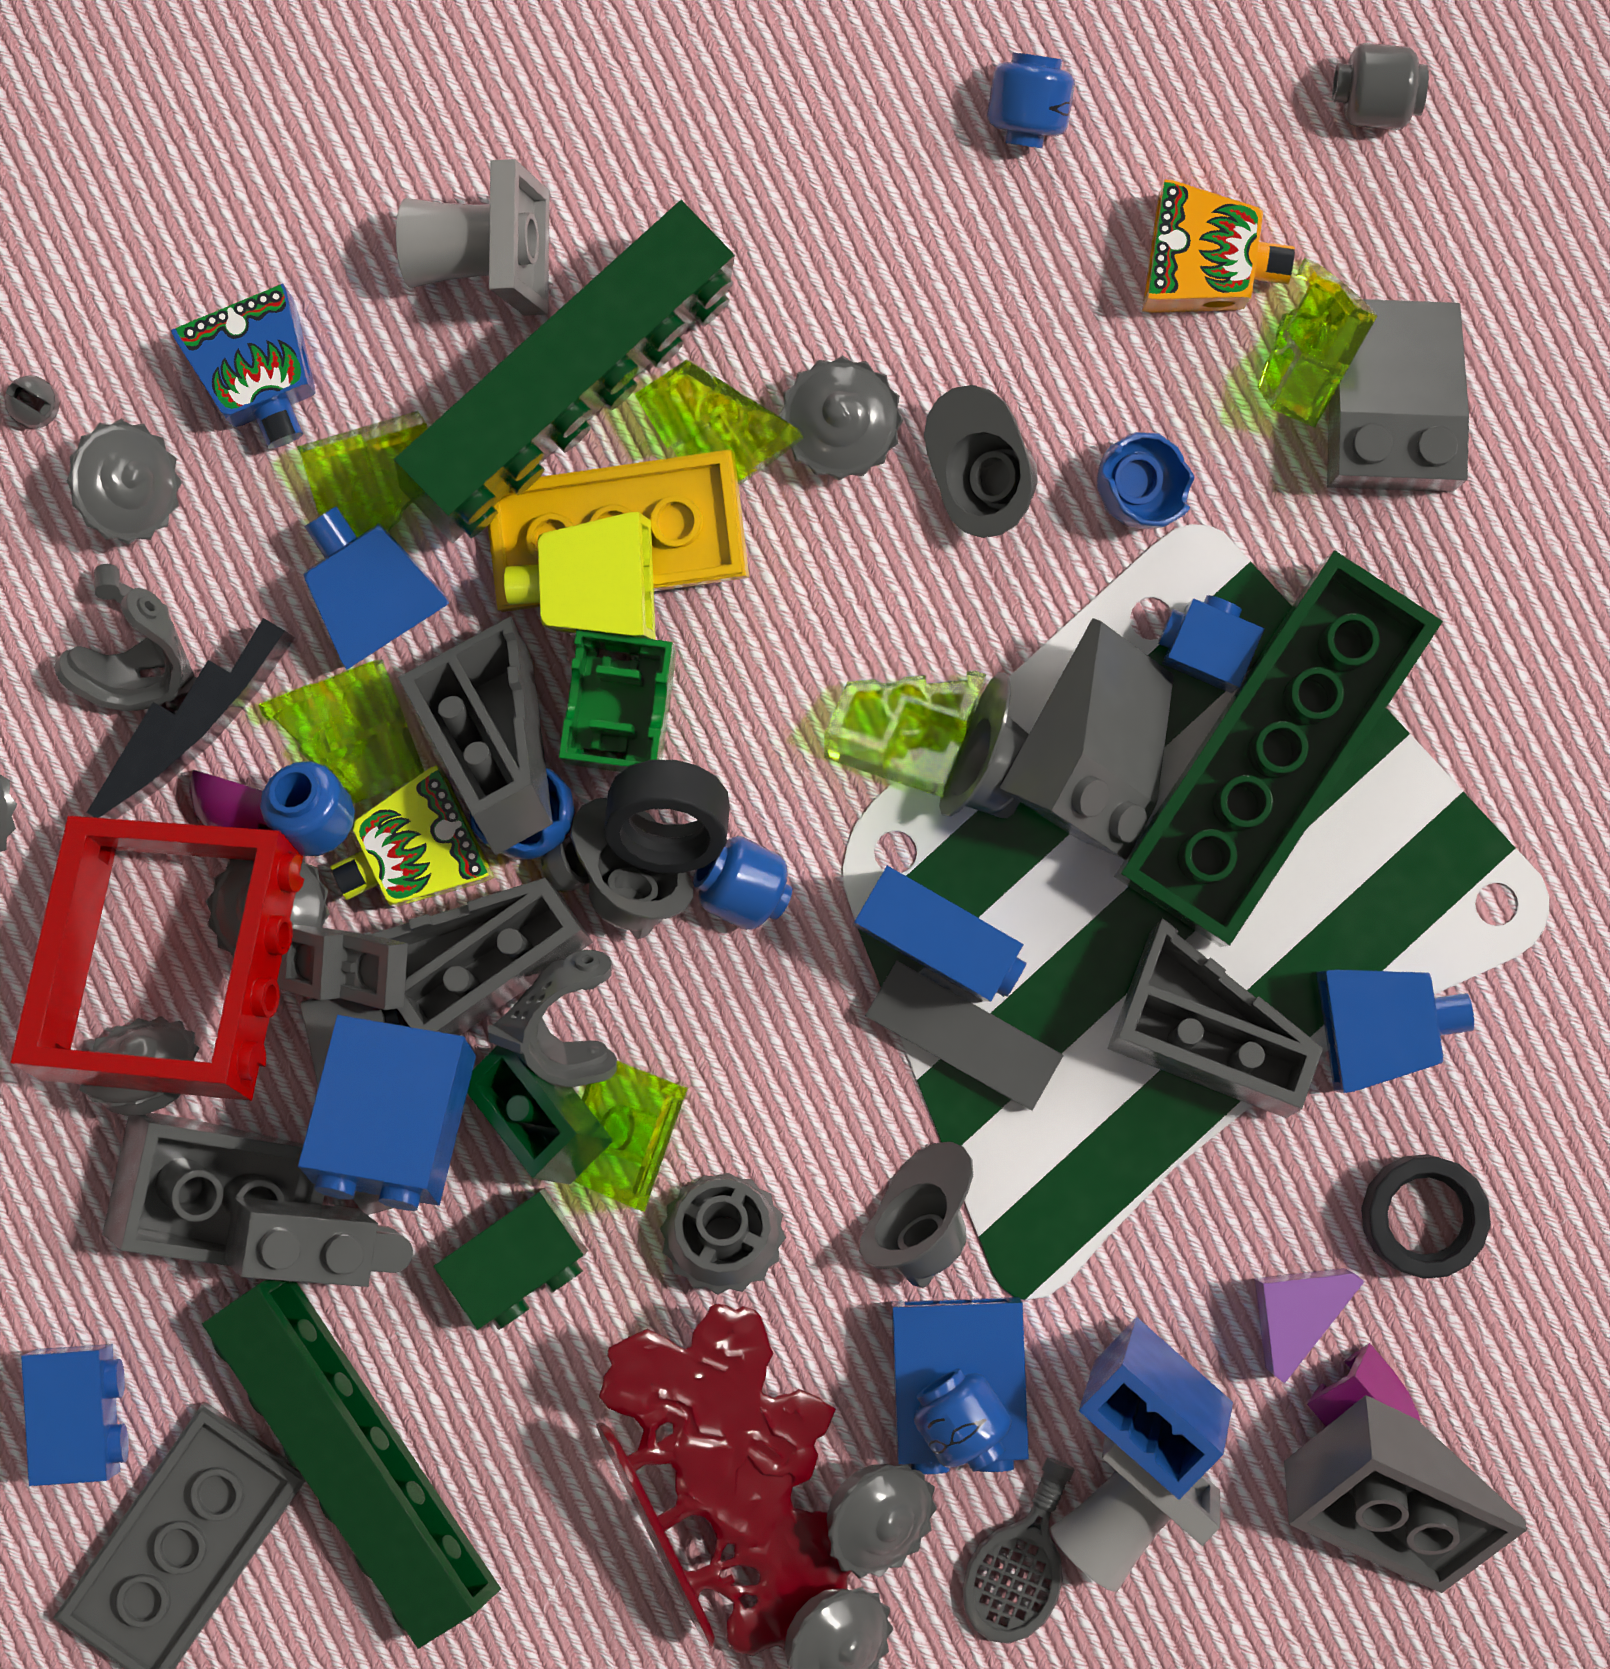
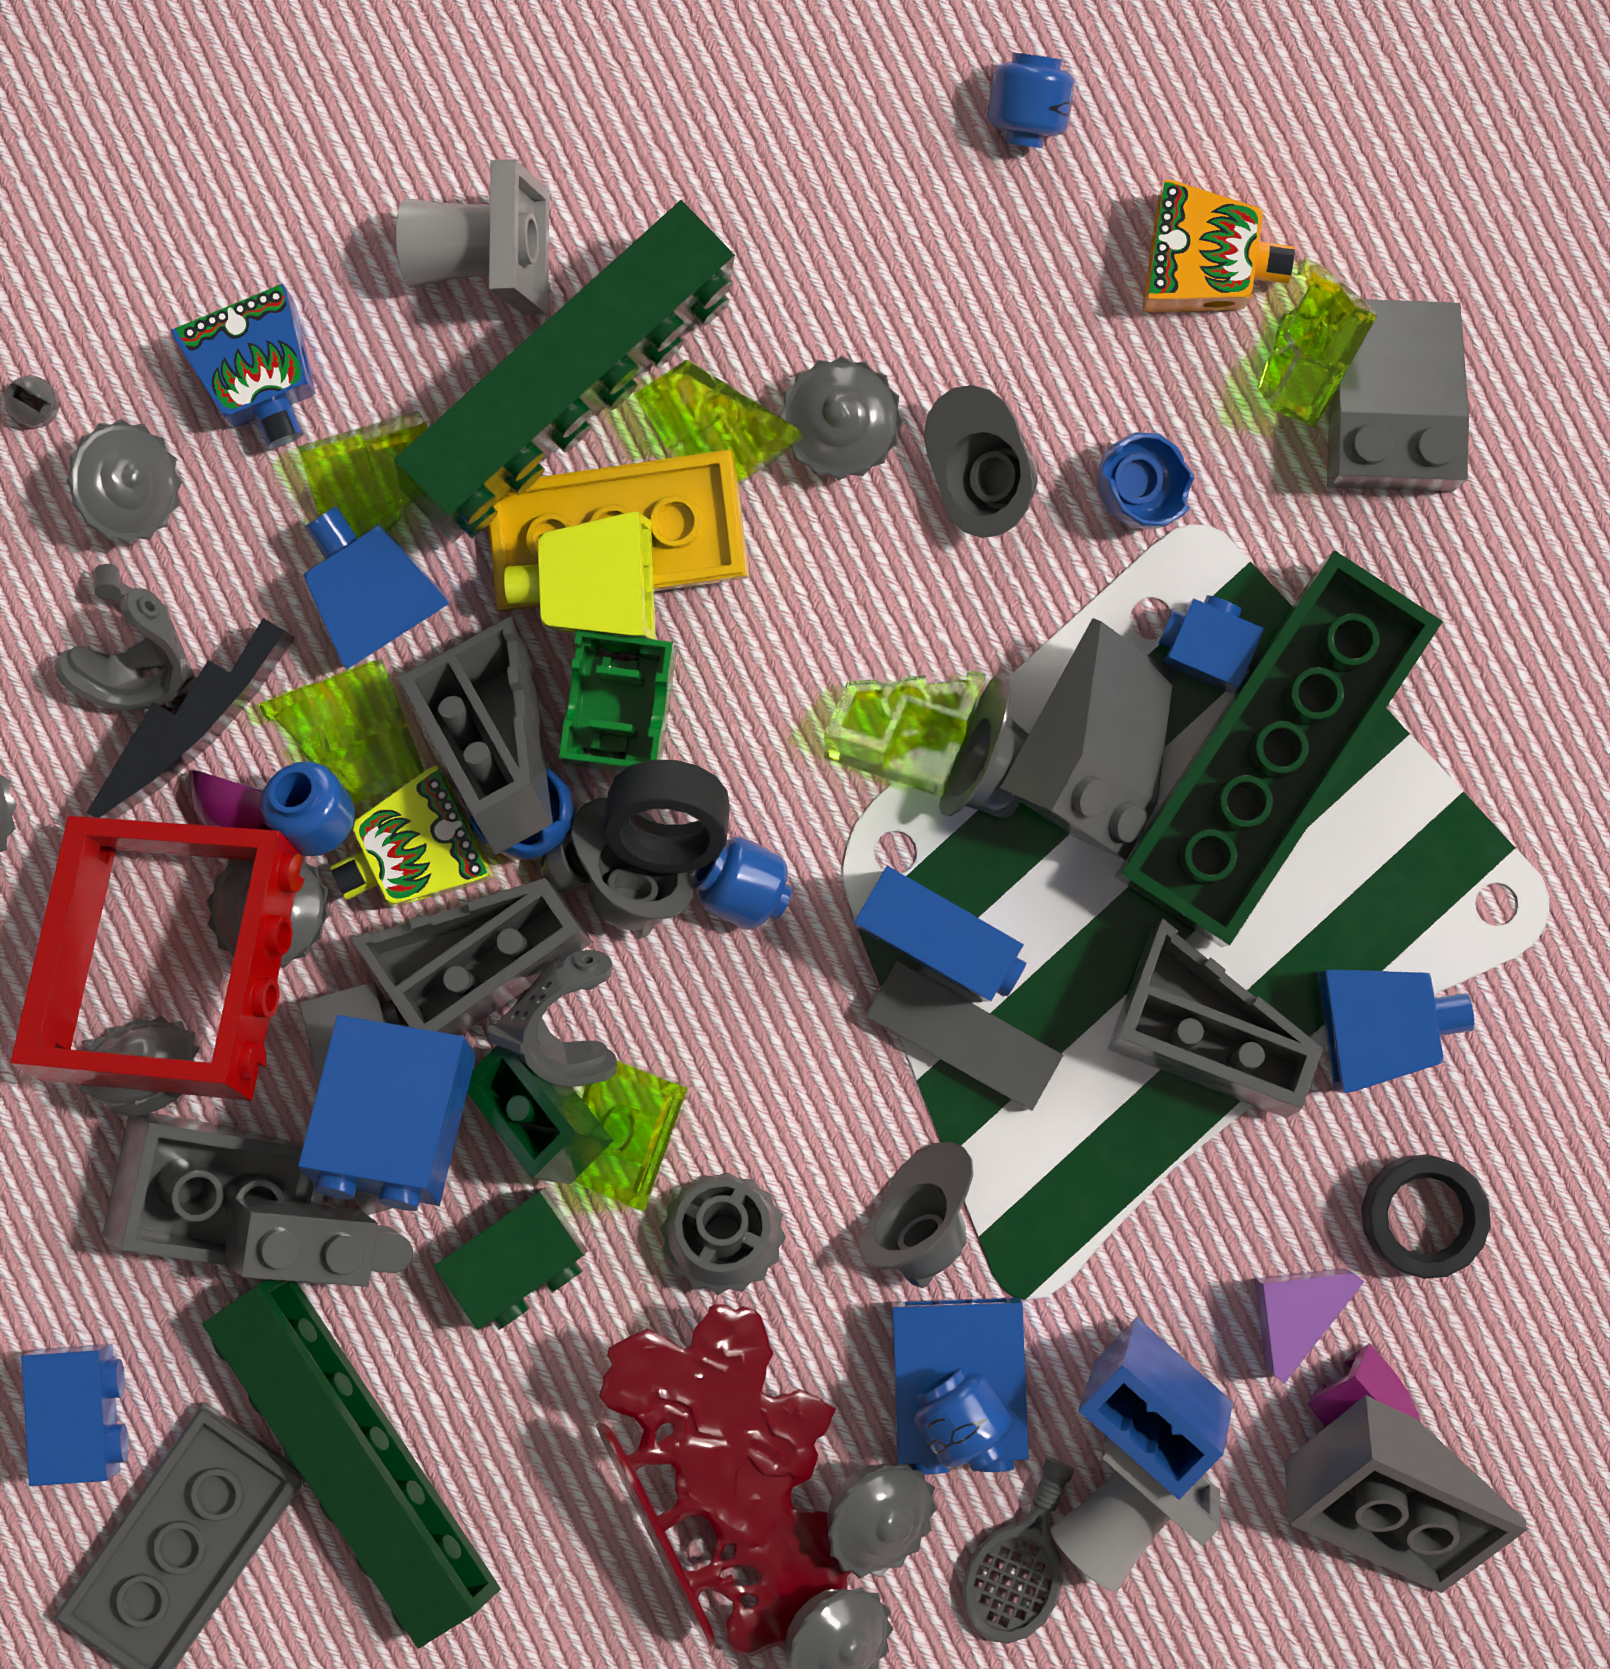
(345, 966): dark grey slope -> none
(1381, 86): dark grey head -> none

